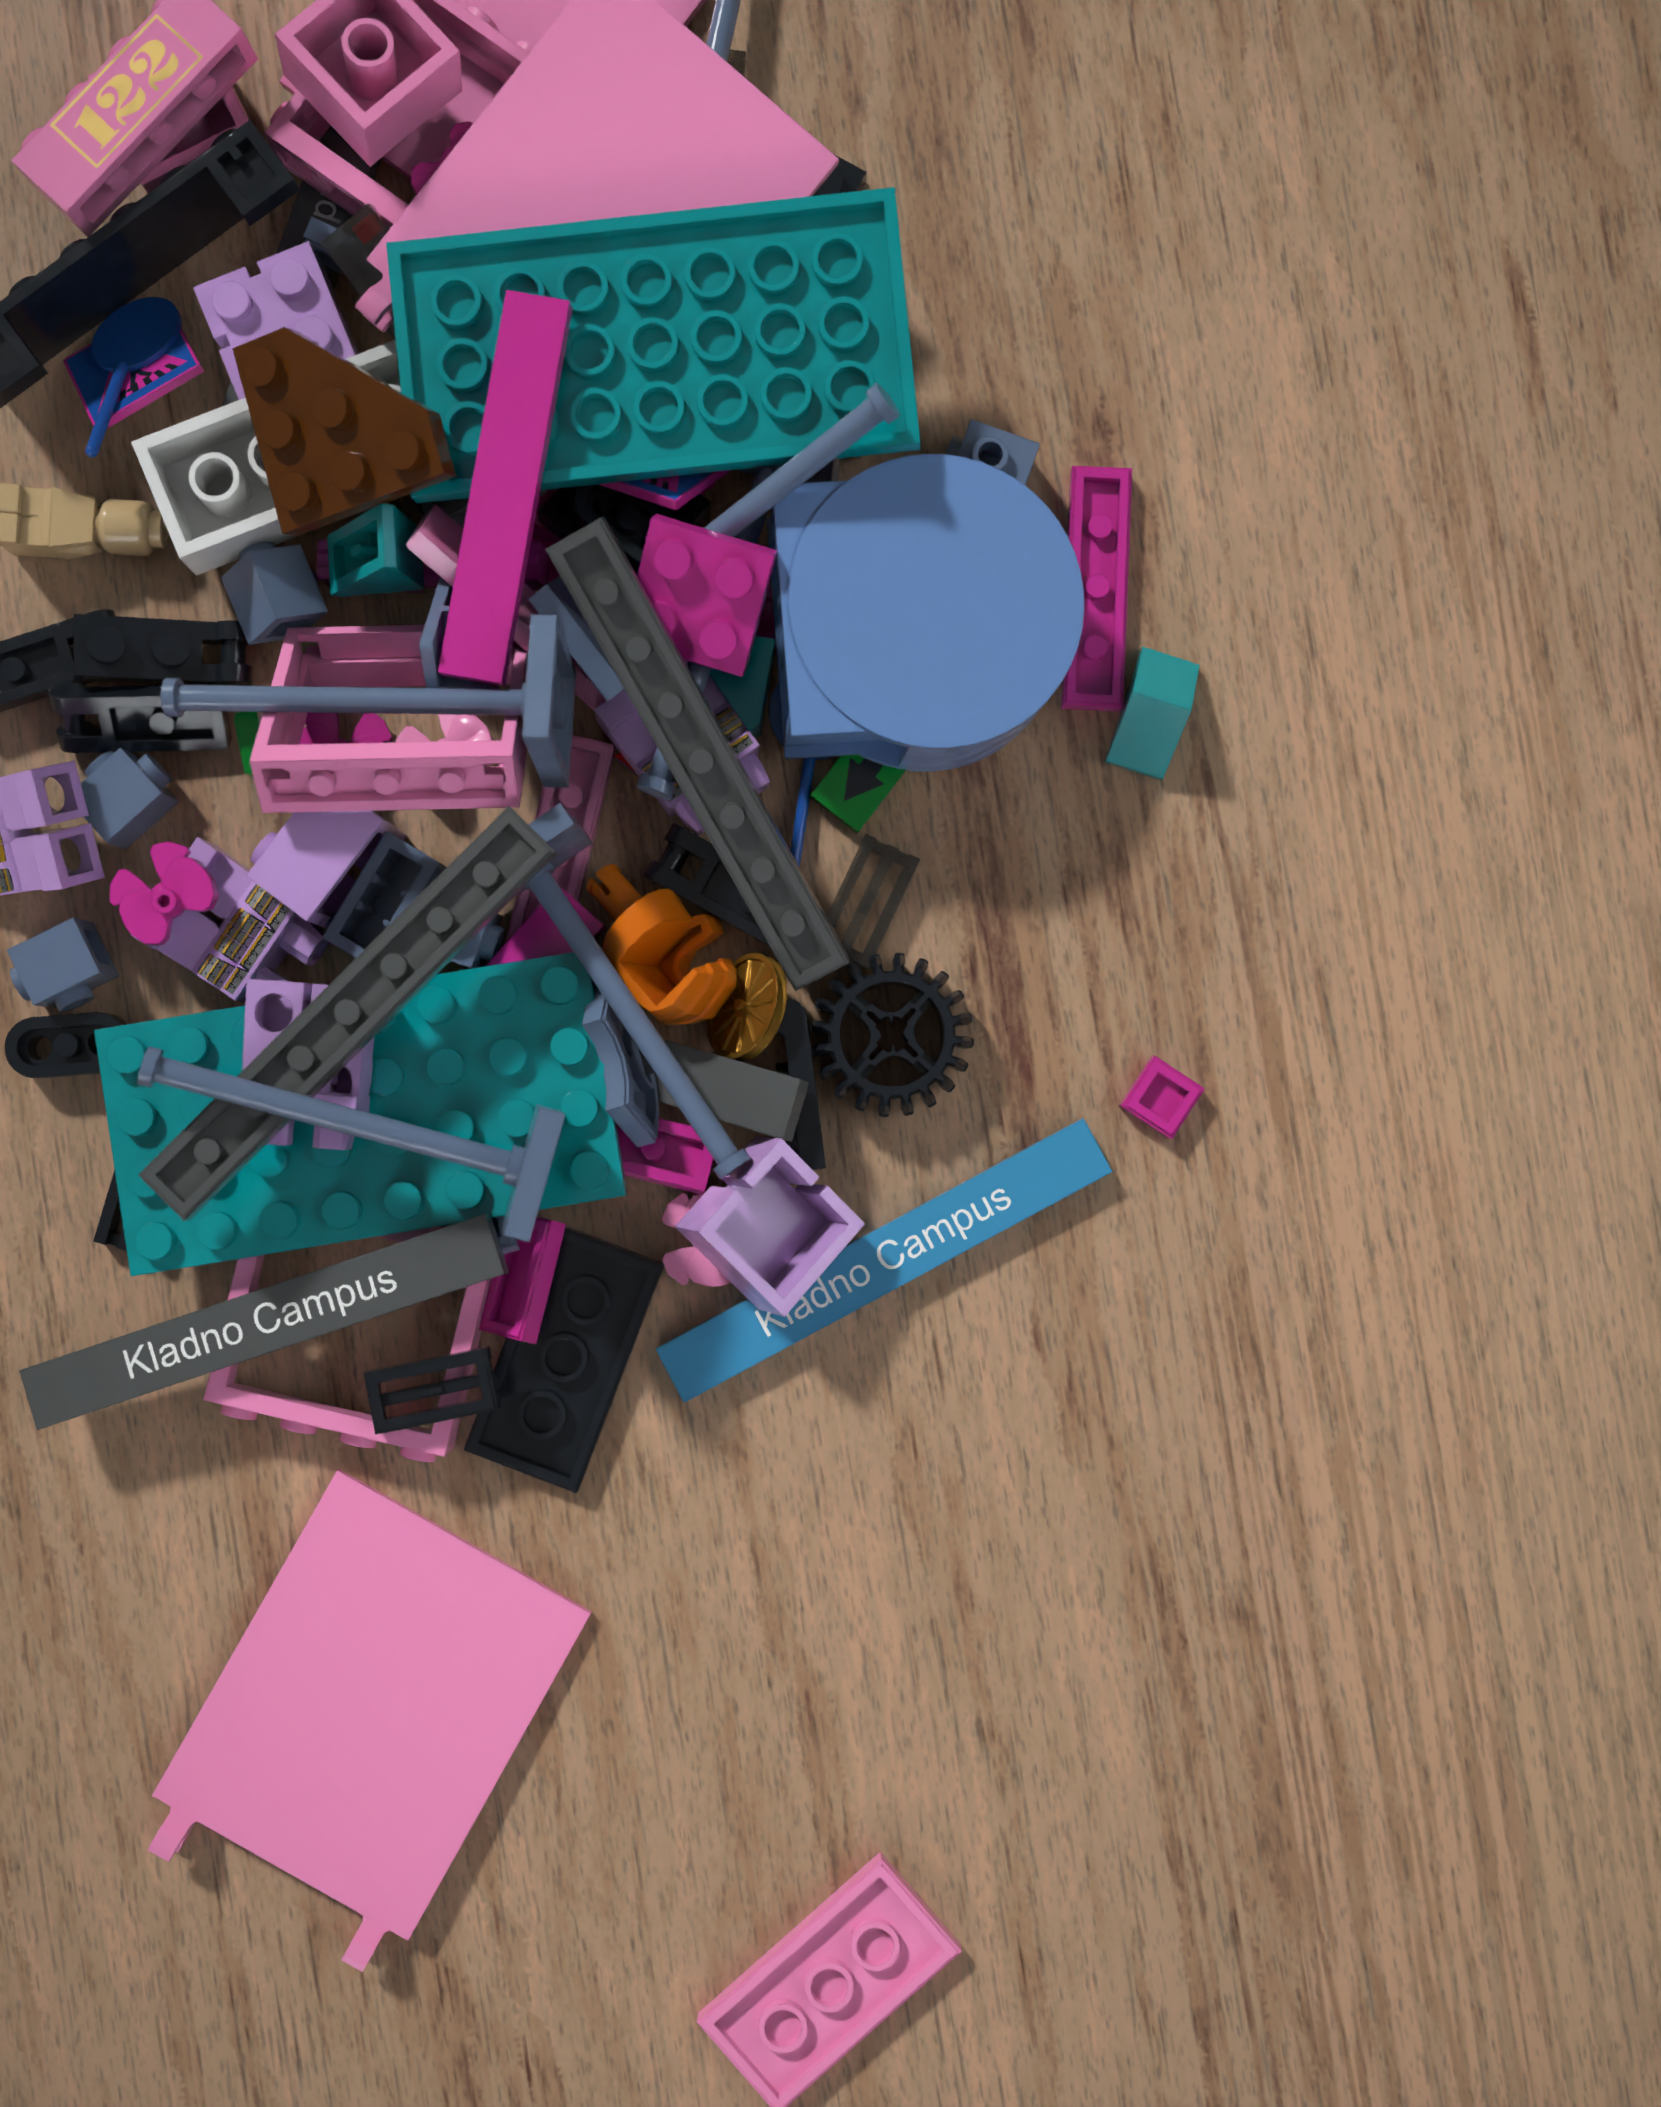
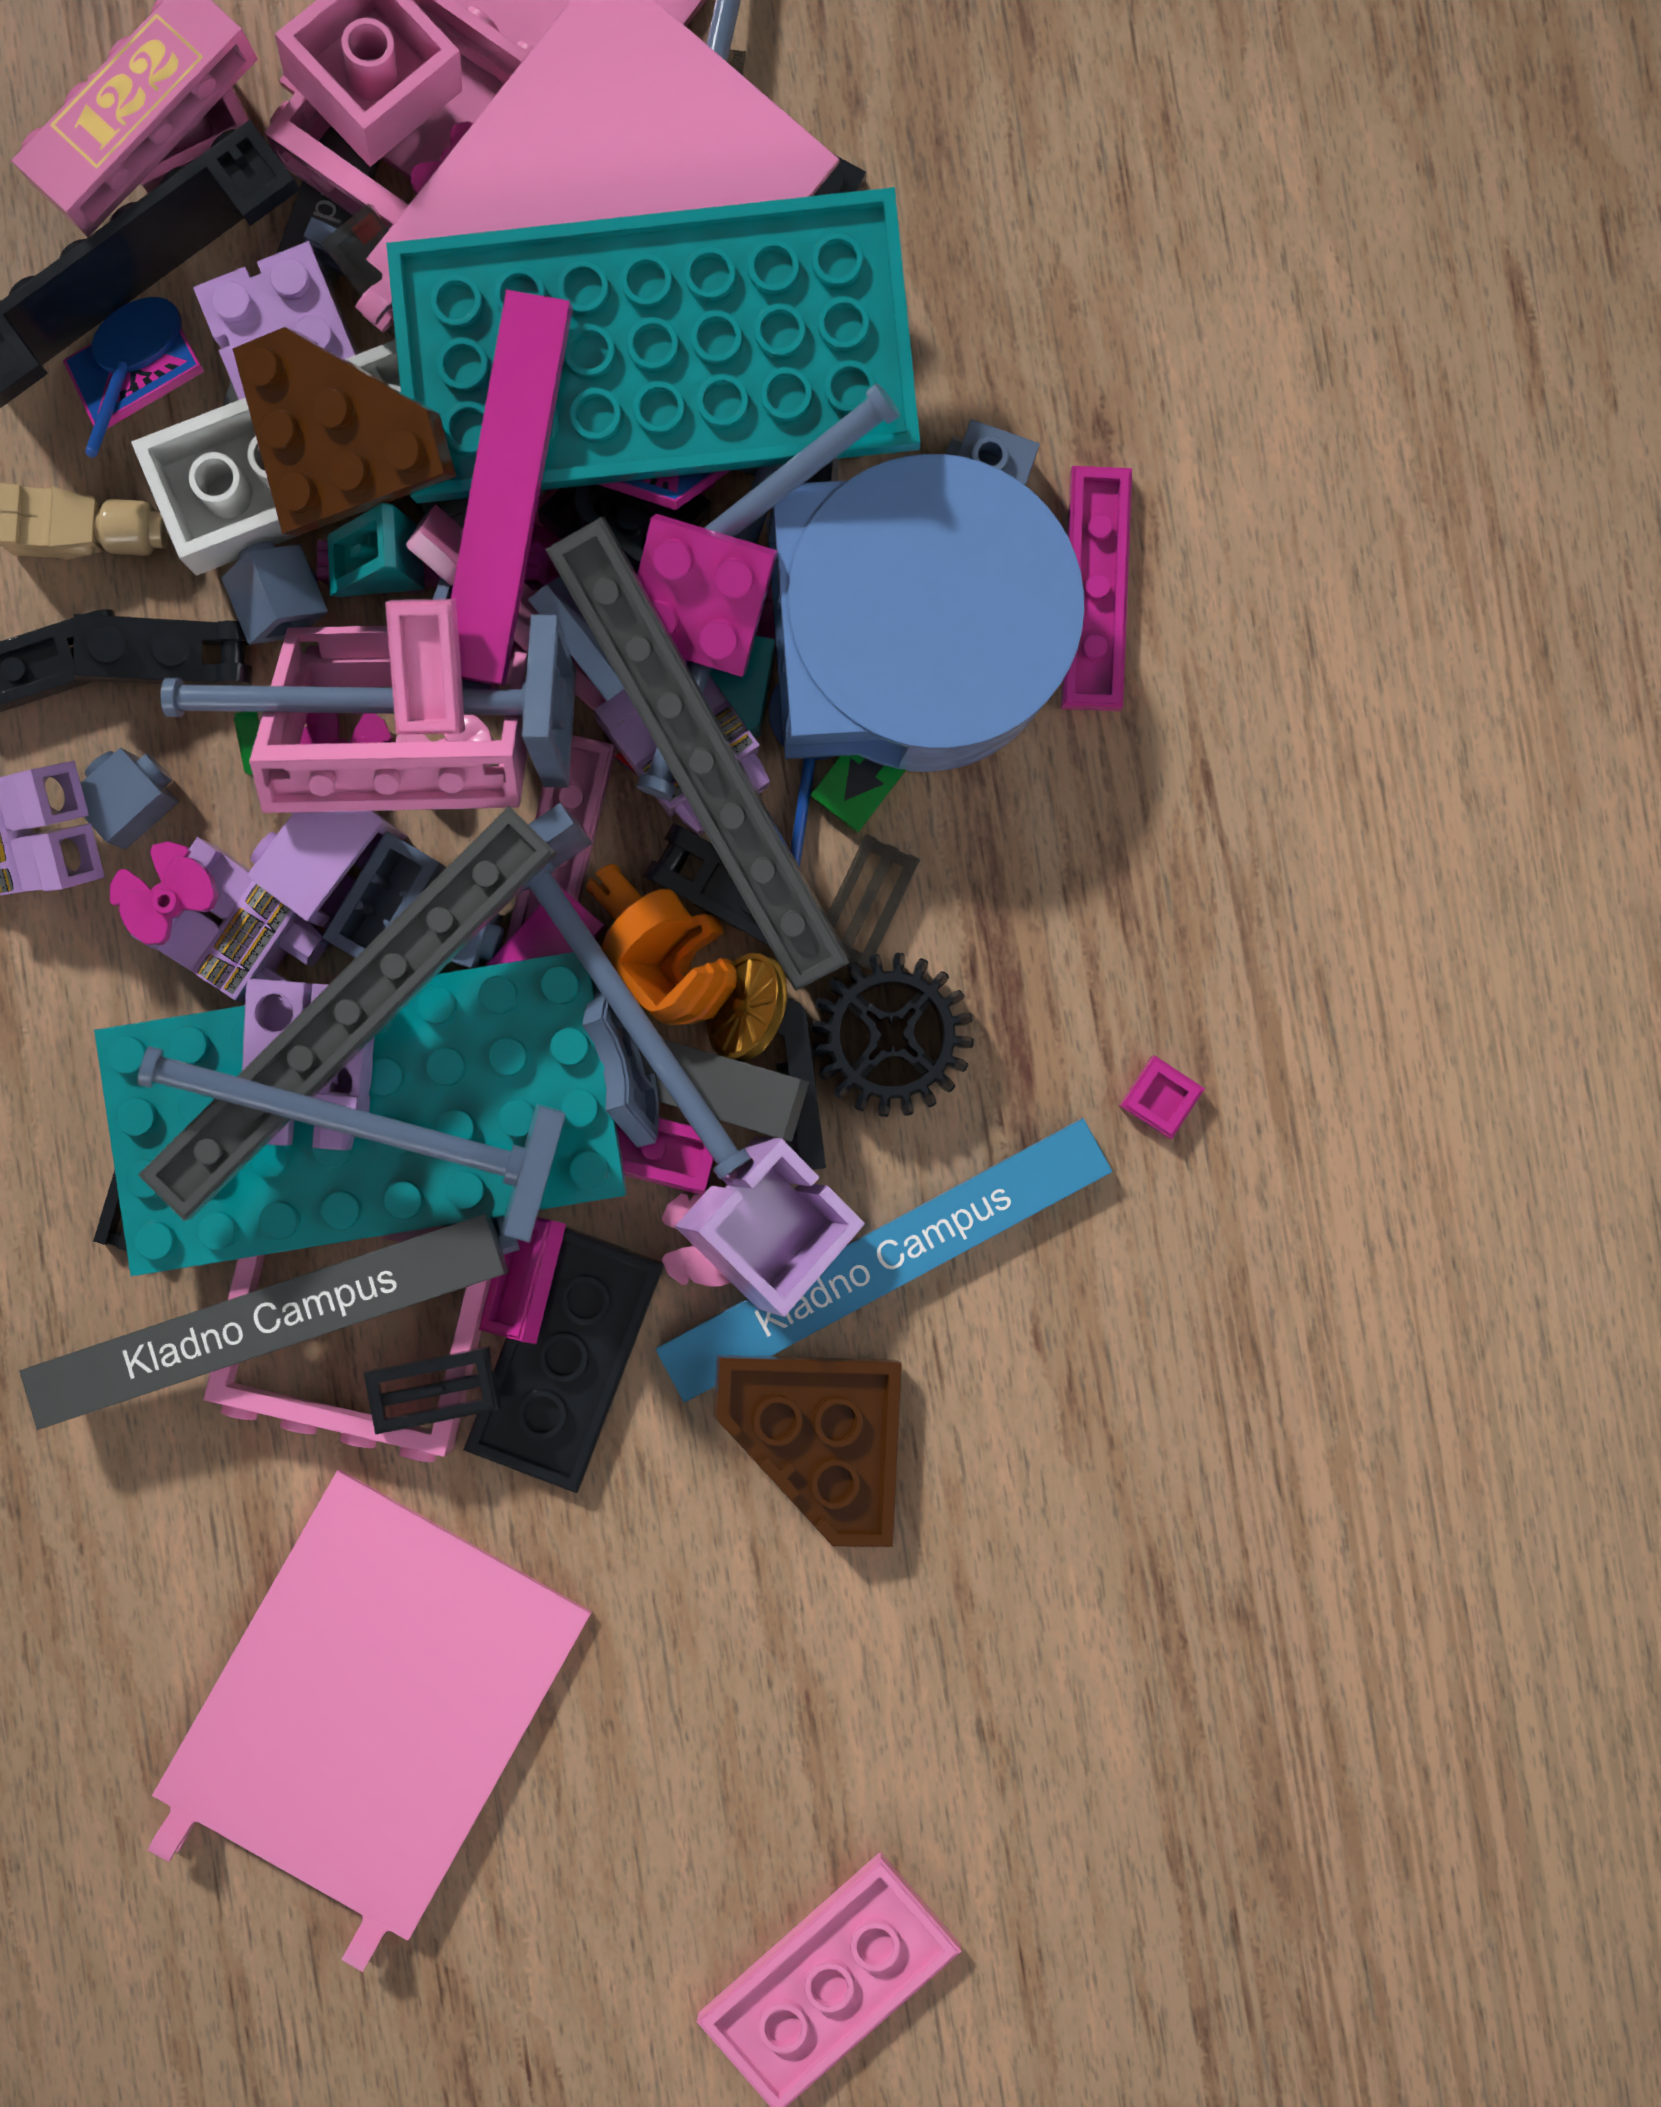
(62, 965): sand blue brick -> none
(71, 1042): black plate -> none
(131, 720): black plate -> none
(425, 666): none -> bright pink tile
(820, 1435): none -> reddish brown plate
(1153, 713): teal slope -> none

